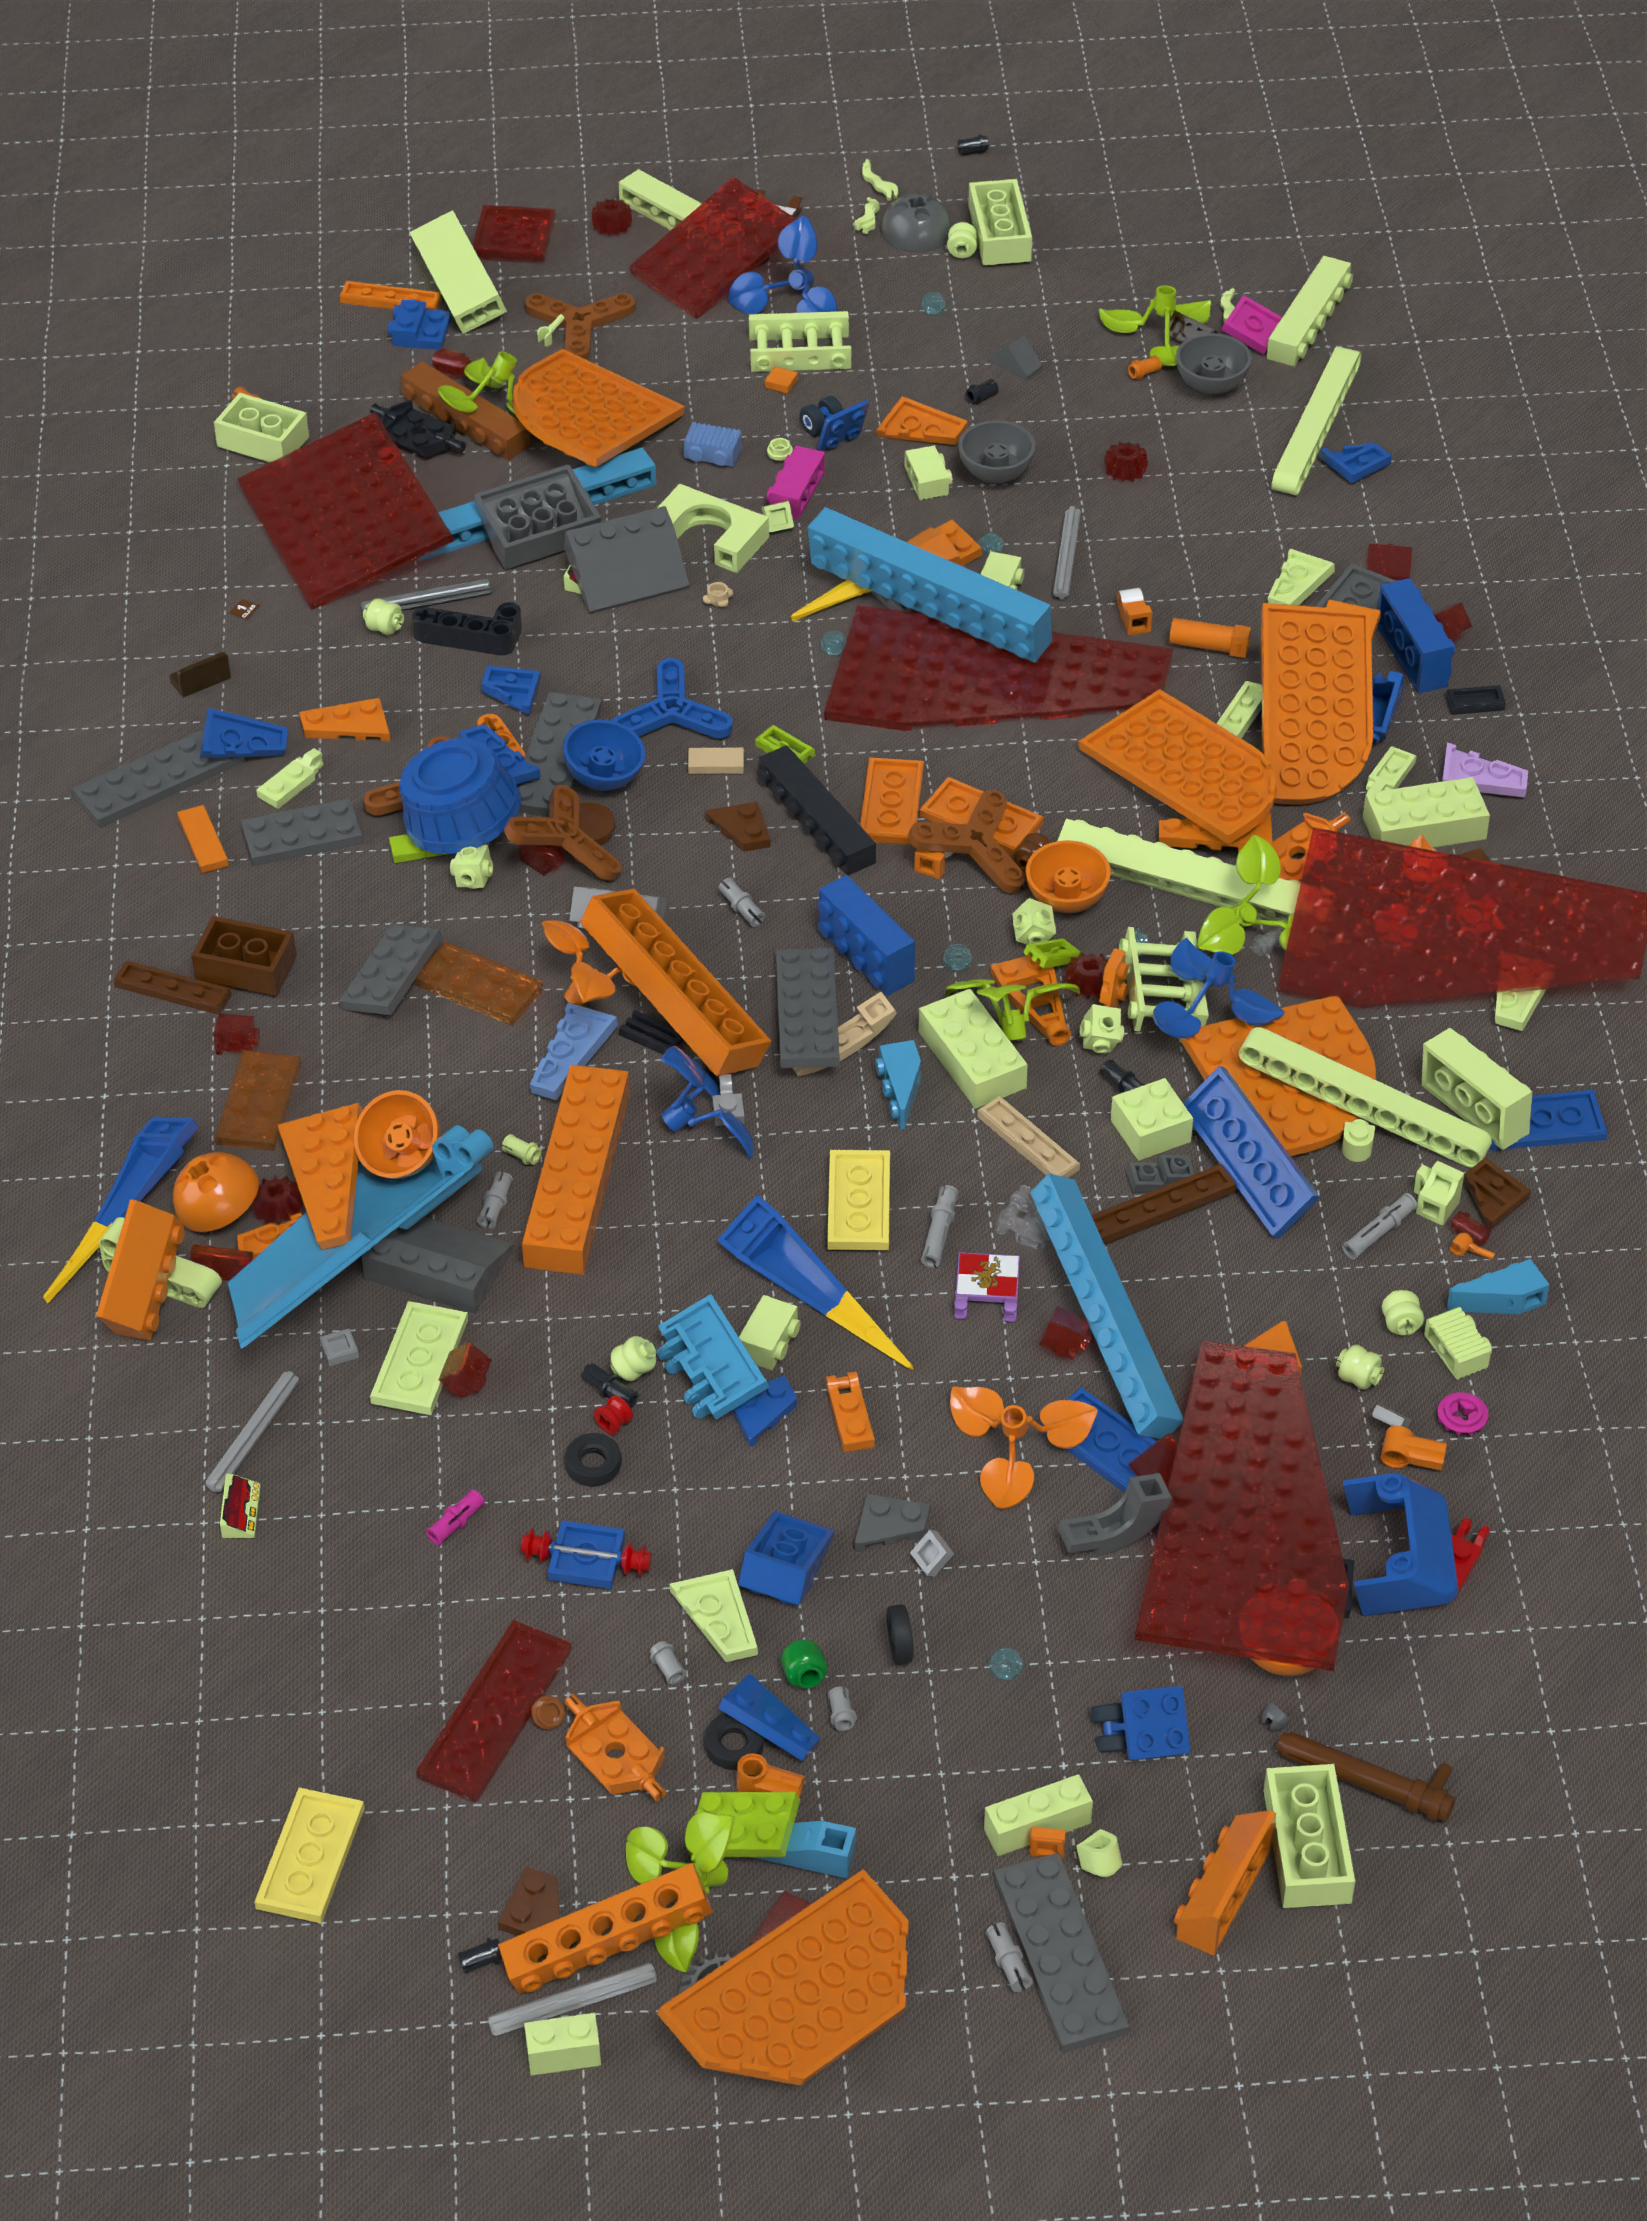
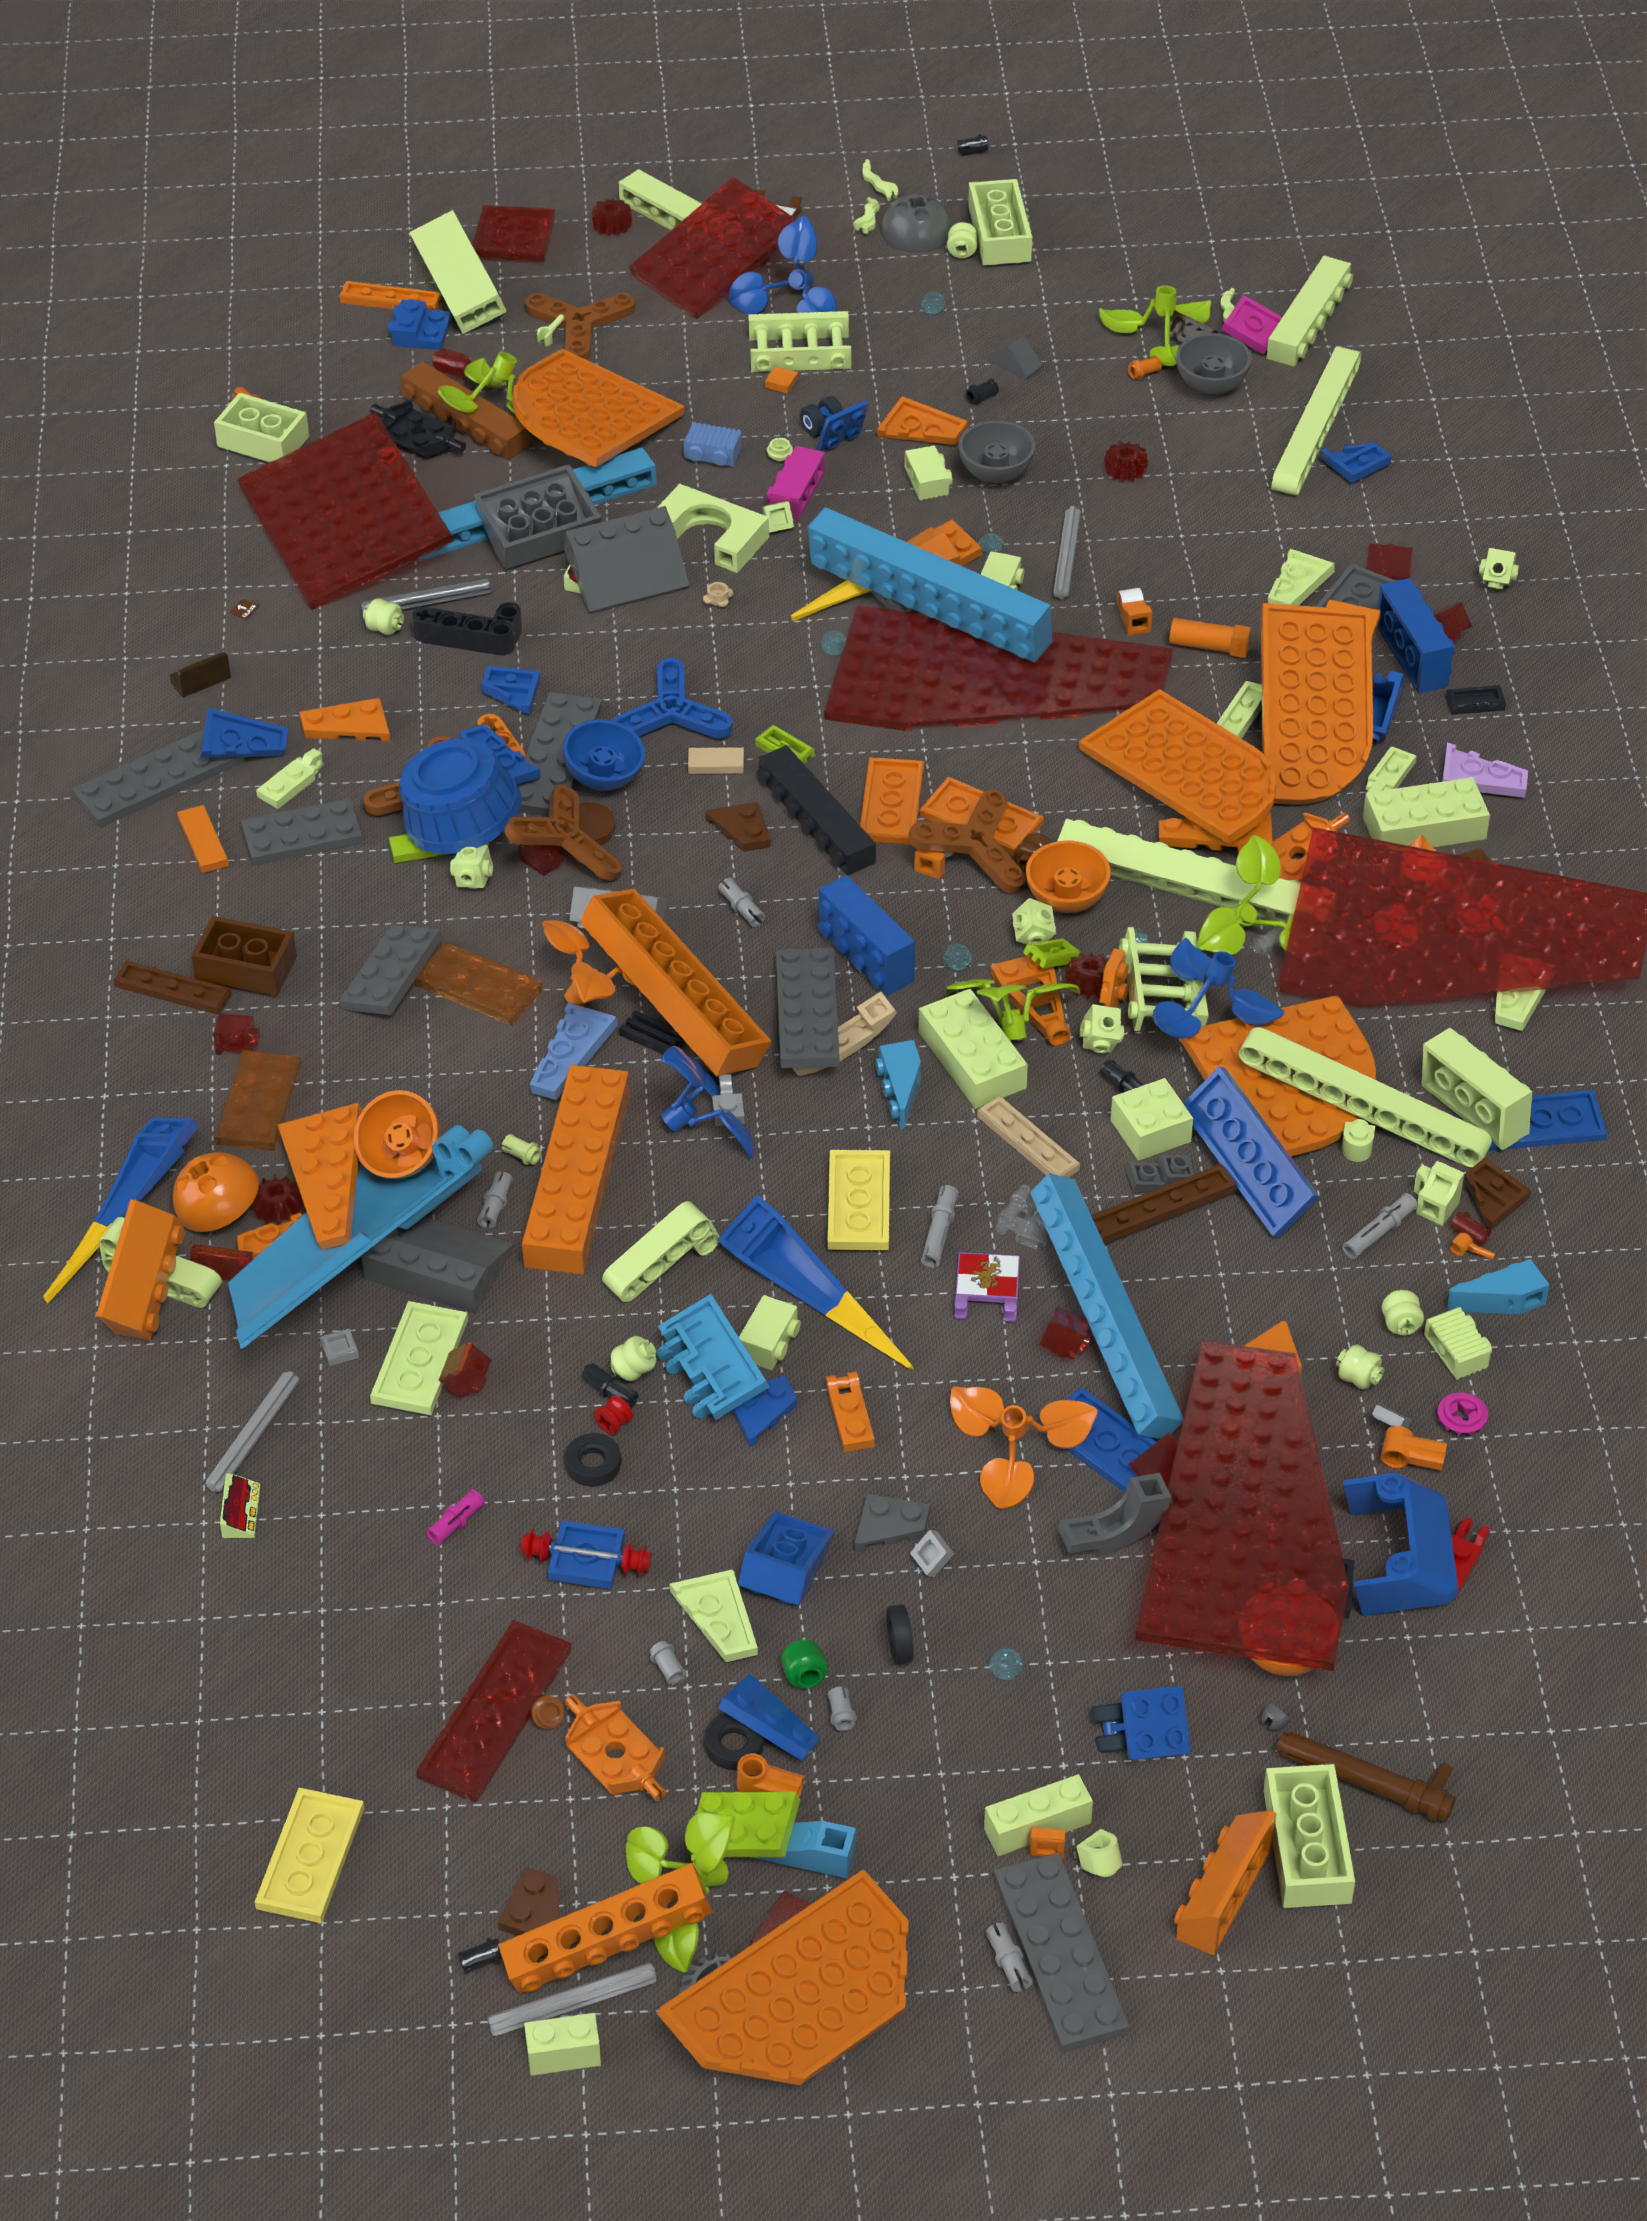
(659, 1249): none -> yellowish green beam
(1499, 558): none -> yellowish green brick

